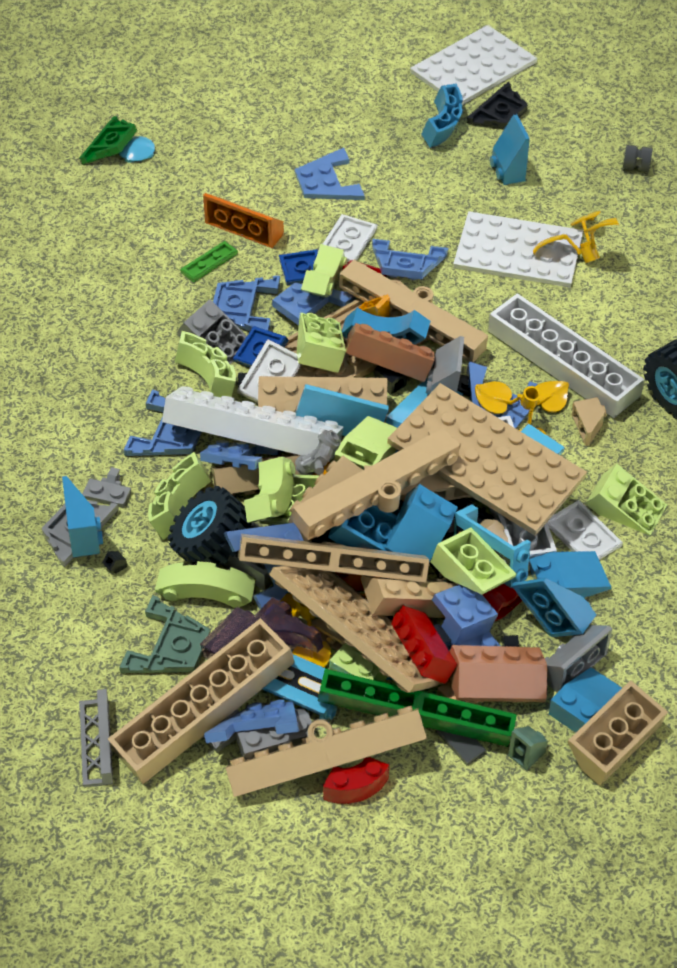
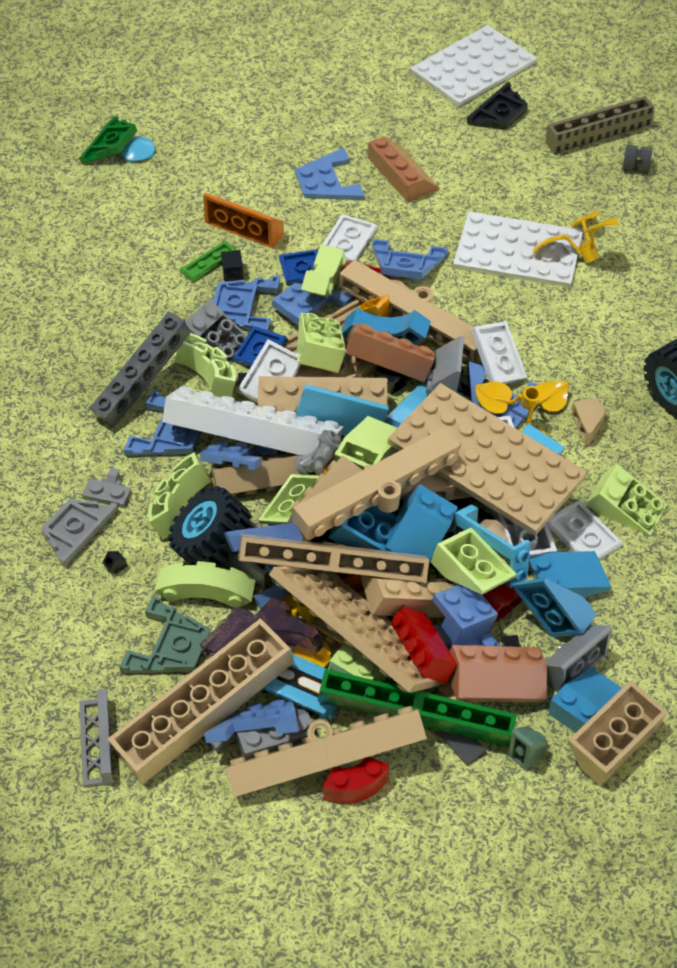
(81, 522): dark azure slope -> none
(140, 369): none -> dark grey brick
(232, 265): none -> black brick
(275, 490): yellowish green brick -> none
(400, 169): none -> nougat slope
(450, 109): dark azure brick -> none
(499, 353): none -> white tile
(511, 153): dark azure slope -> none
(565, 354): white brick -> none
(599, 124): none -> dark tan brick

